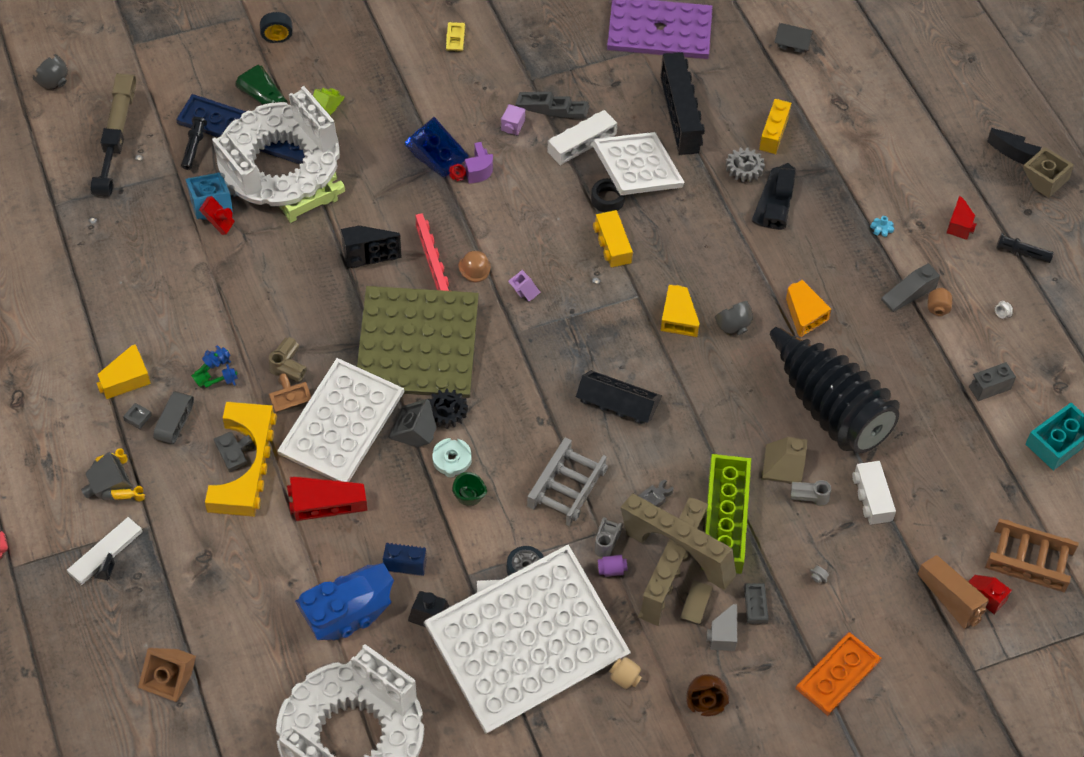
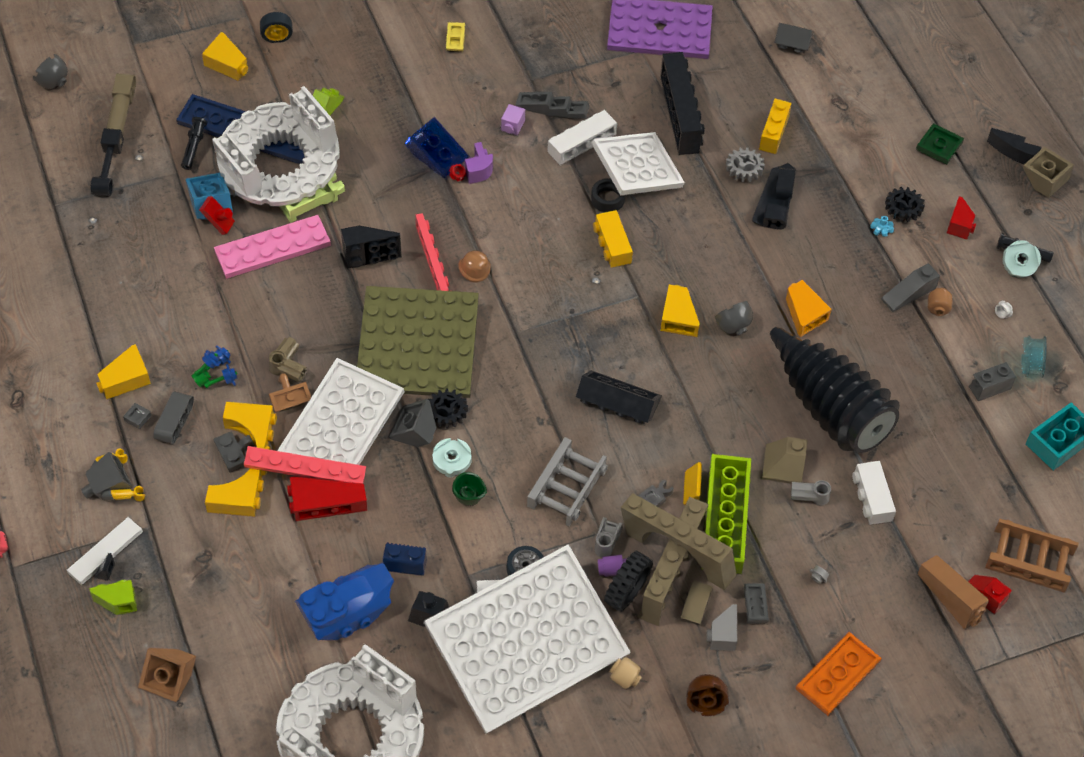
(115, 597): none -> lime slope
(225, 58): none -> yellow slope
(259, 86): dark green piece -> none
(272, 246): none -> bright pink plate
(303, 465): none -> coral plate
(524, 286): lavender brick -> none
(628, 581): none -> black tyre
(692, 482): none -> yellow slope
(904, 204): none -> black gear
(940, 143): none -> dark green plate
(1028, 251): none -> light aqua plate
(1034, 356): none -> clear light blue wheel

